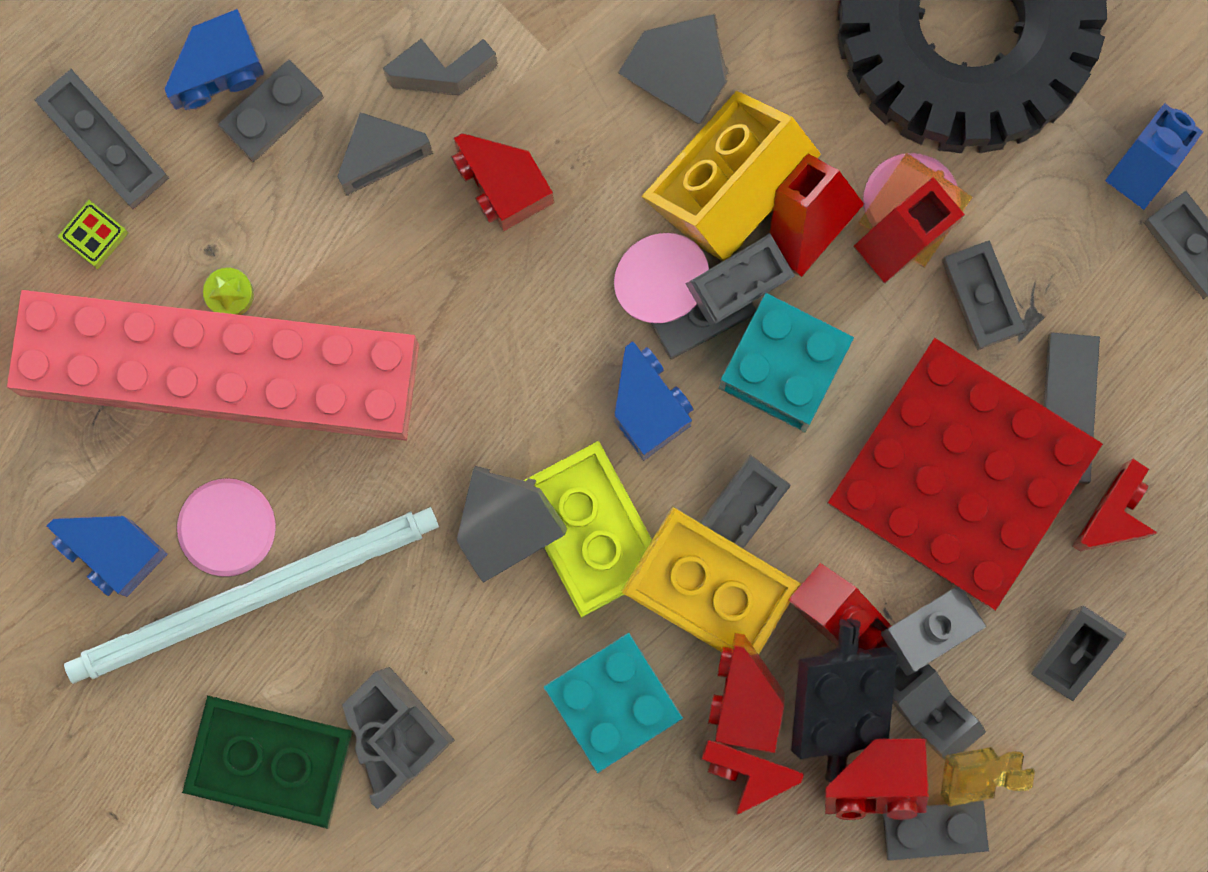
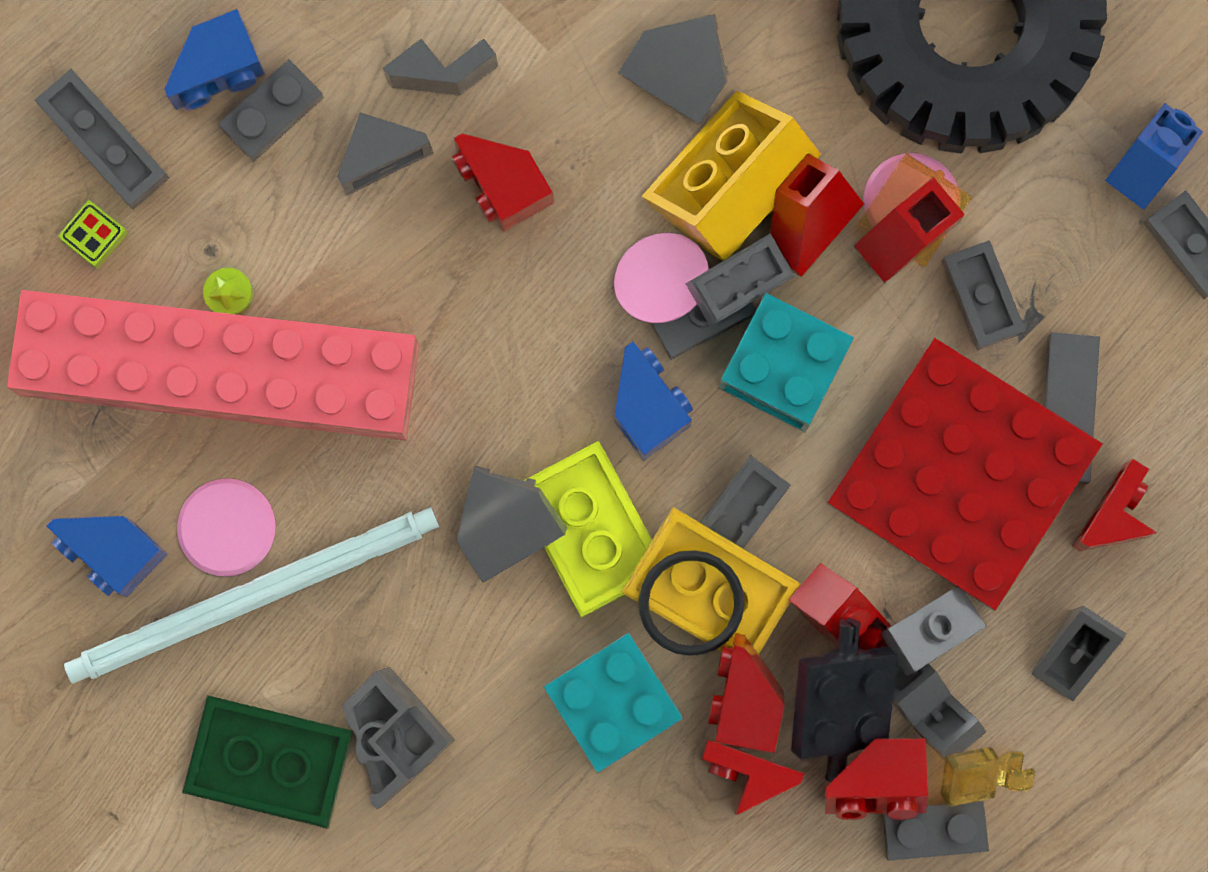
(664, 564): none -> black tyre

